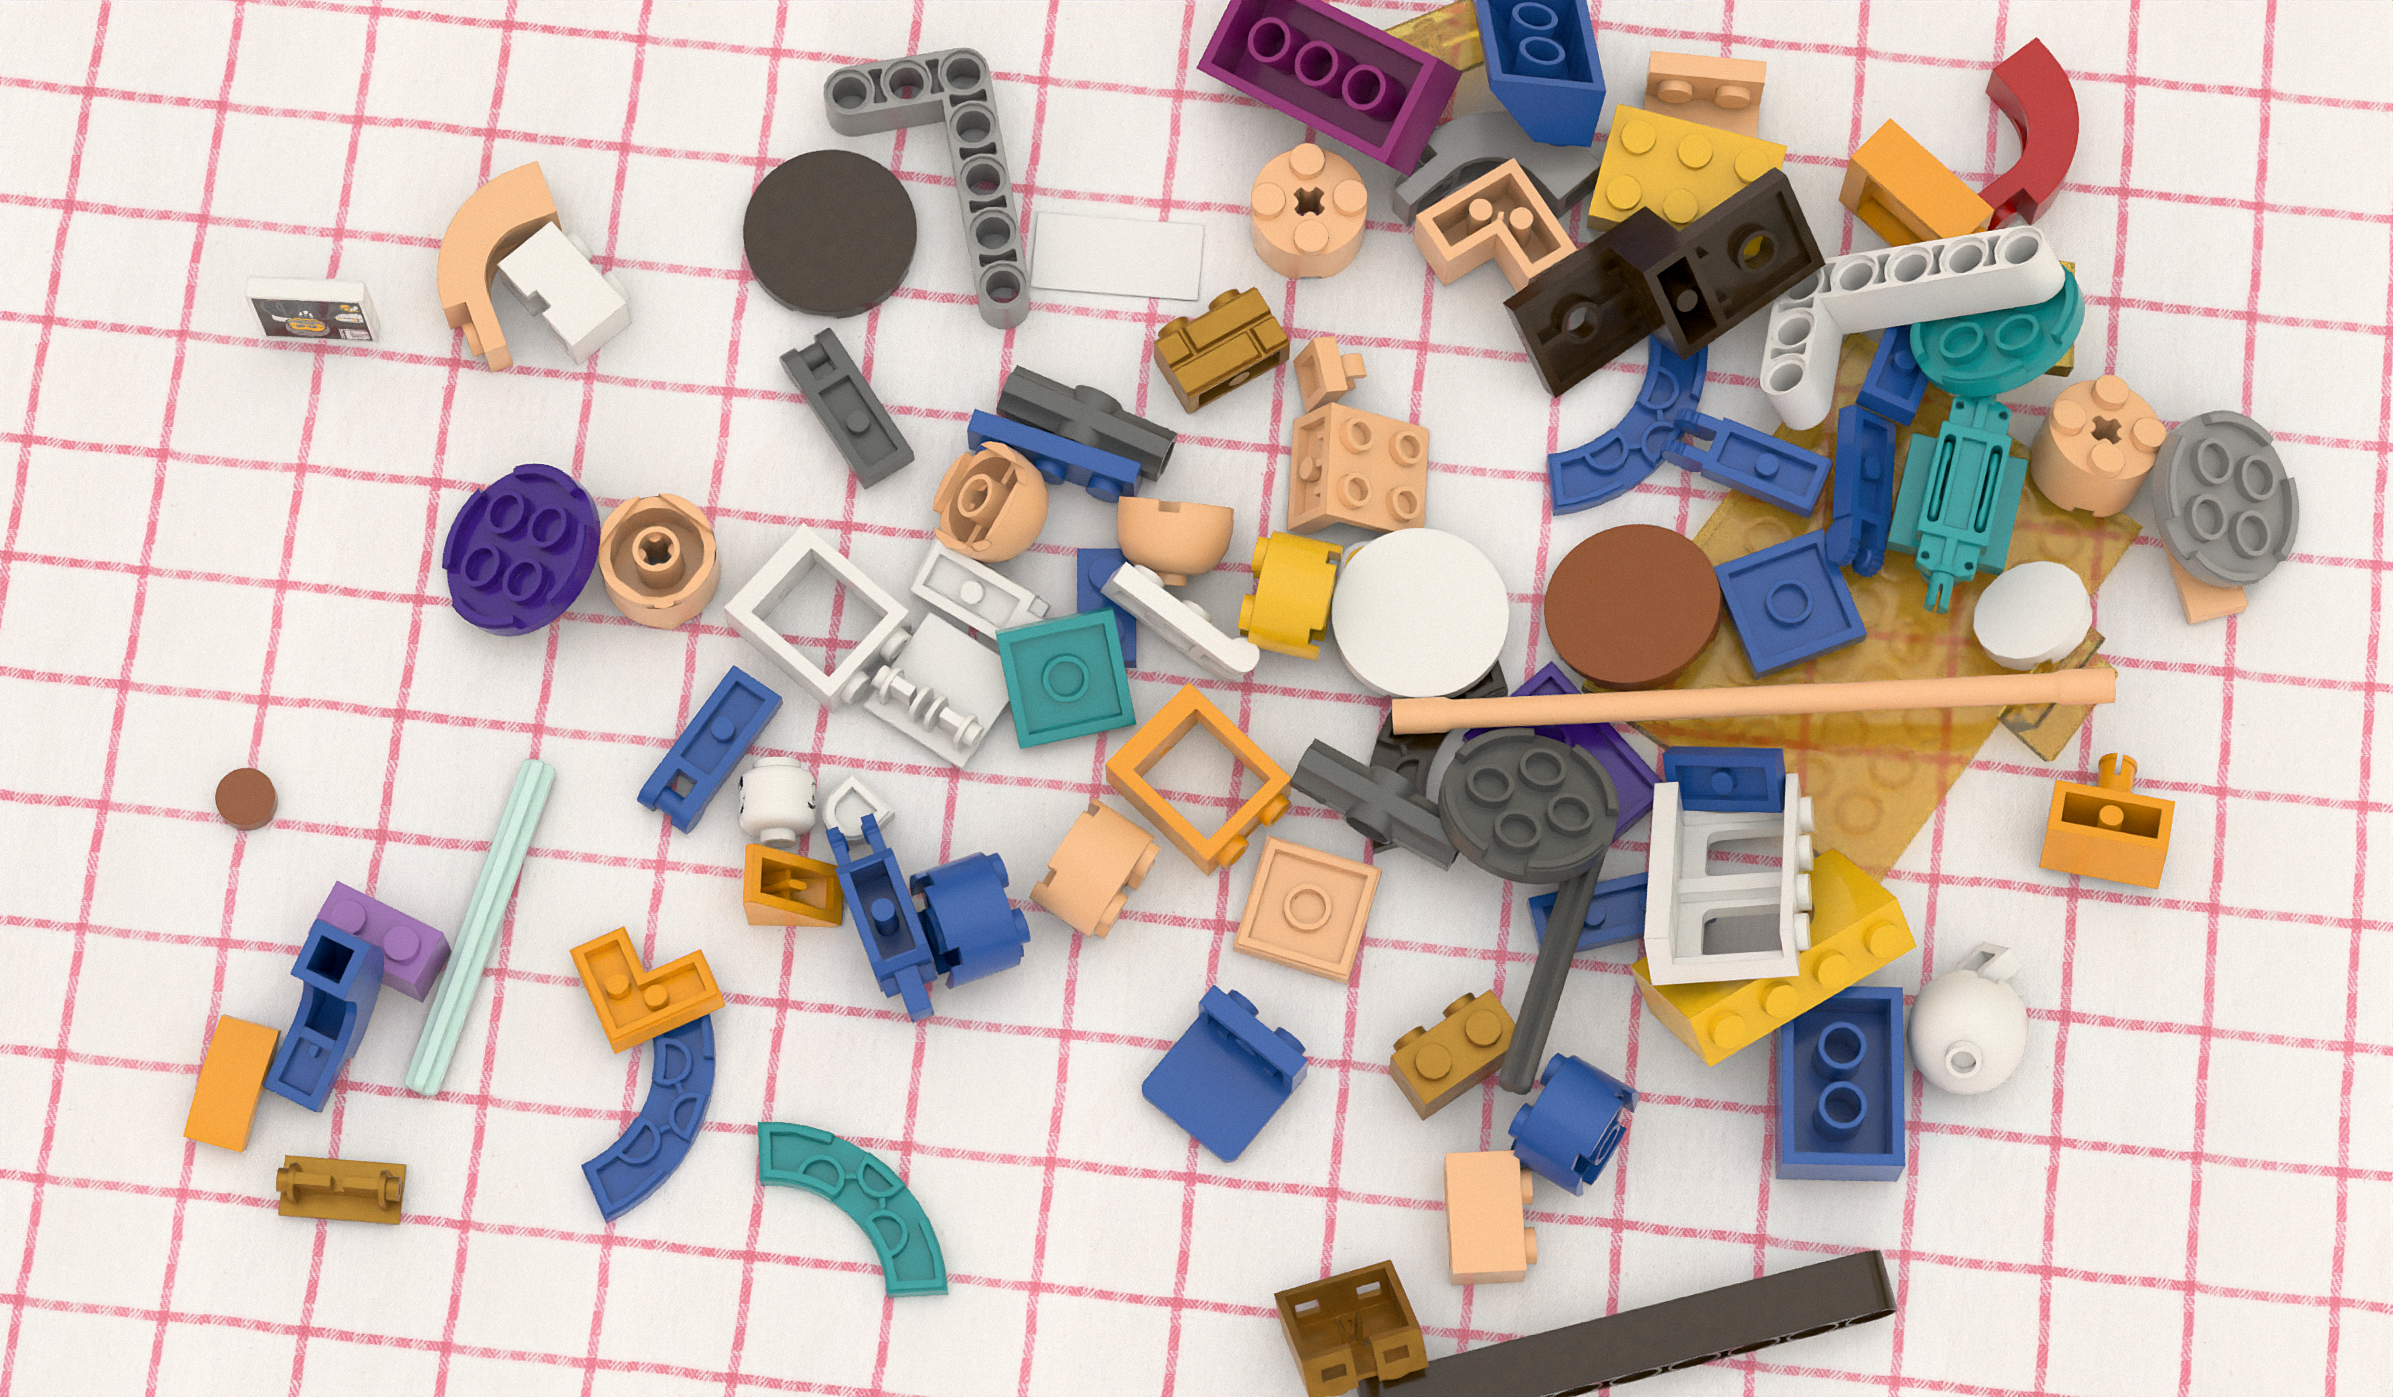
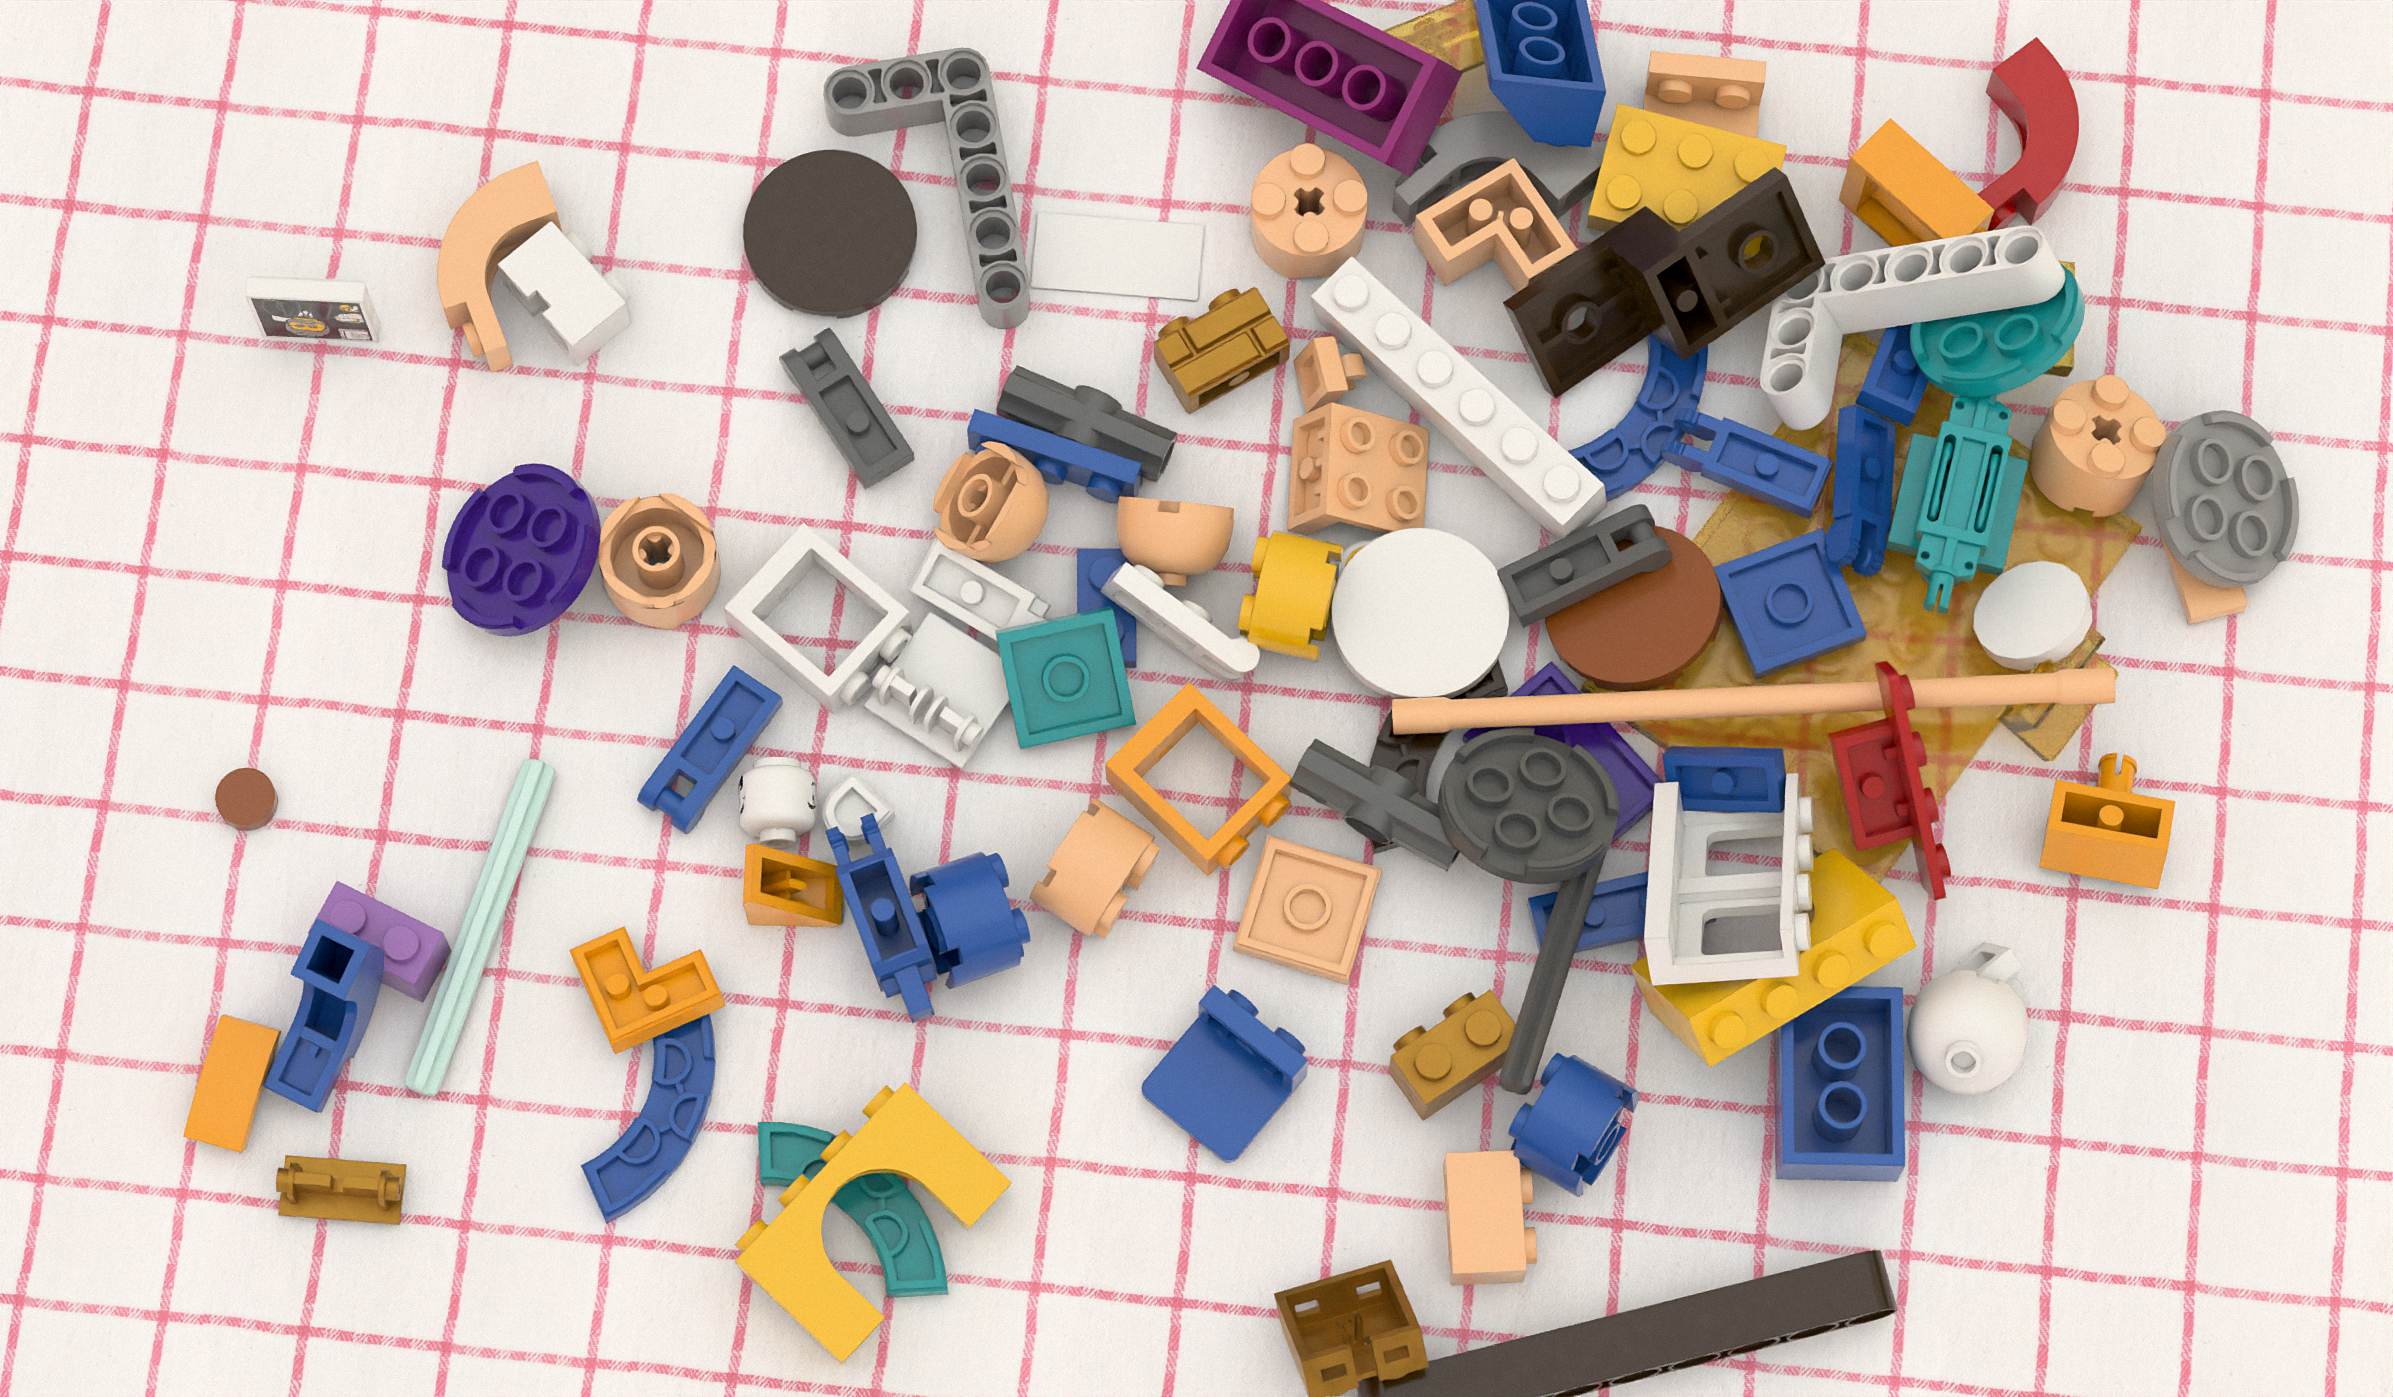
(898, 1139): none -> yellow arch
(1459, 400): none -> white brick
(1583, 564): none -> dark grey plate
(1883, 782): none -> red bracket

